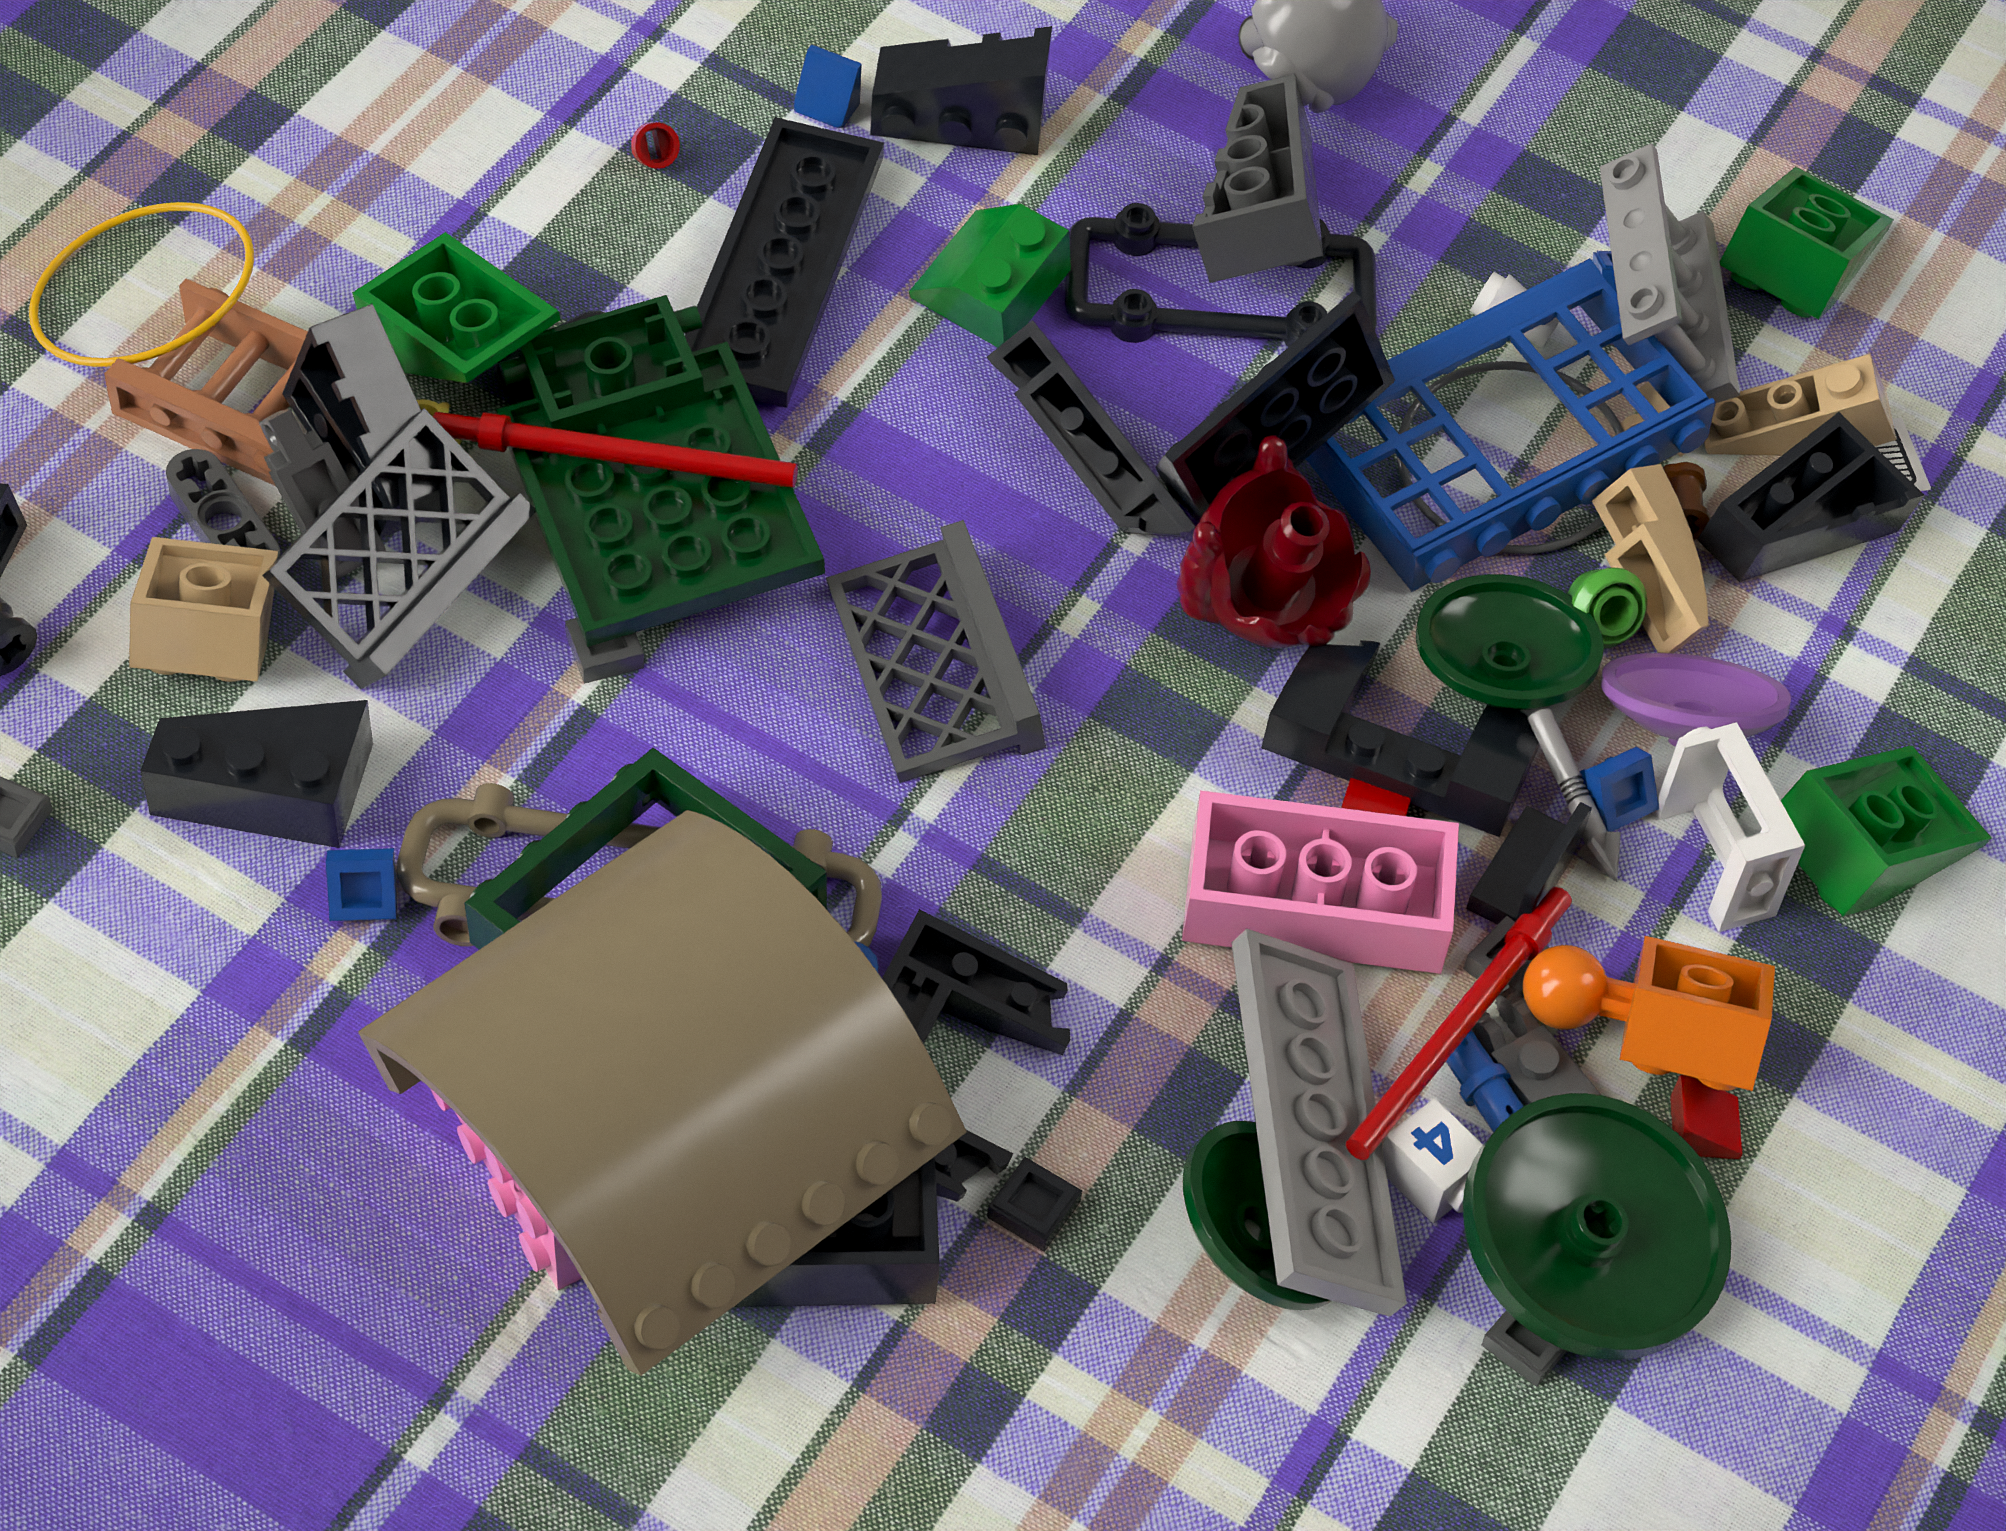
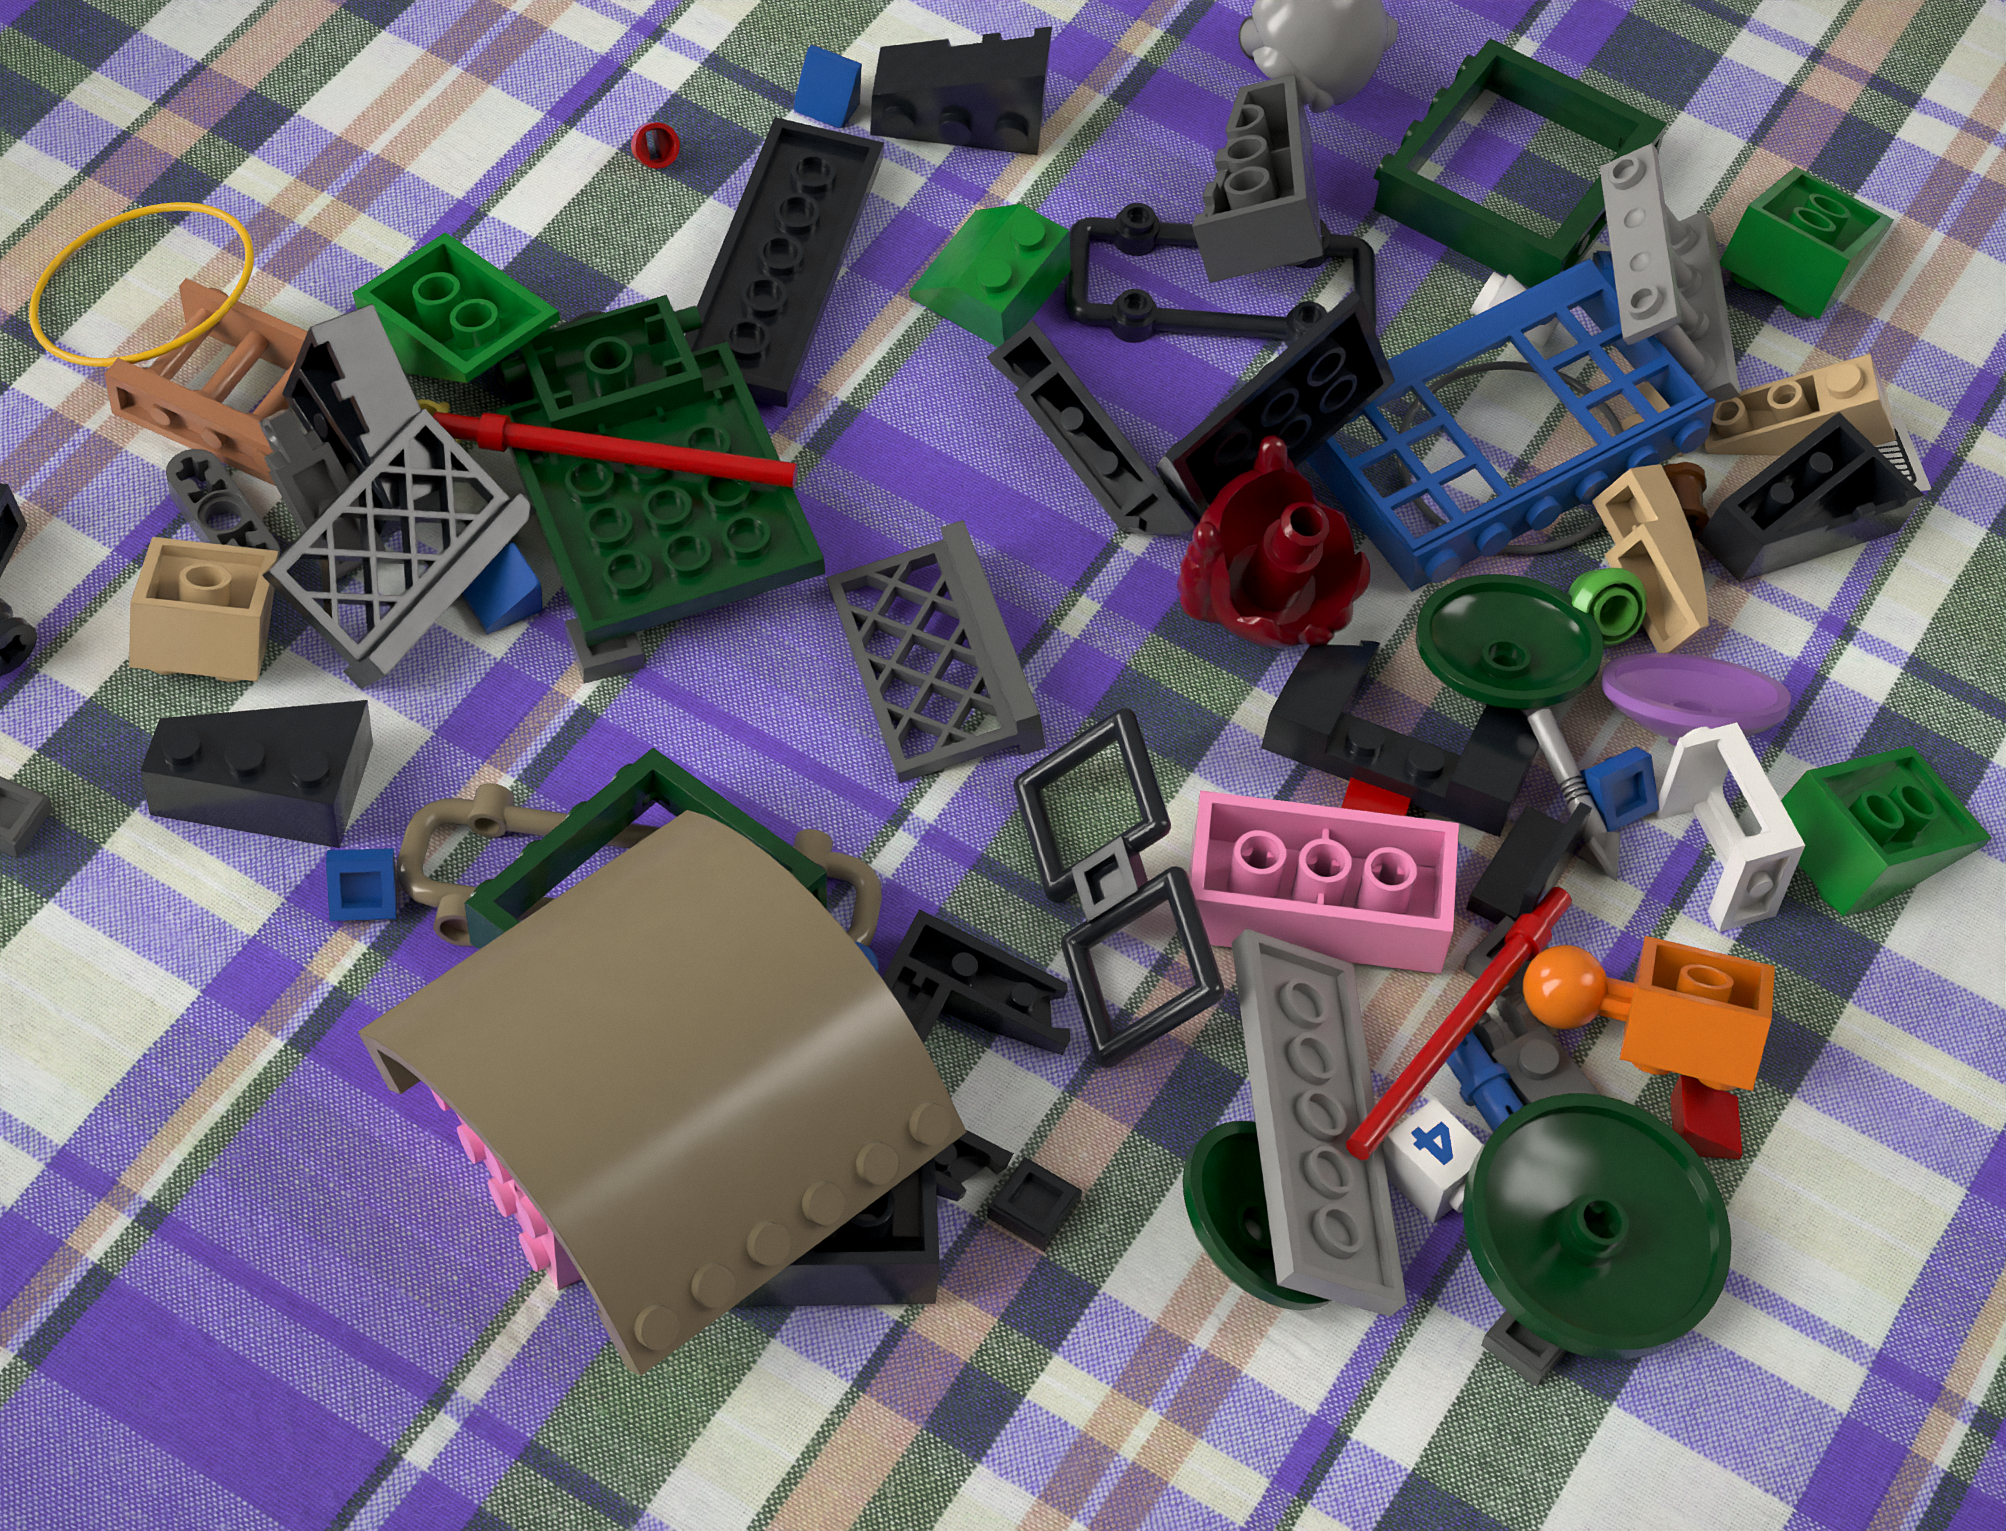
(504, 591): none -> blue slope
(1117, 888): none -> black bar
(1477, 230): none -> dark green window

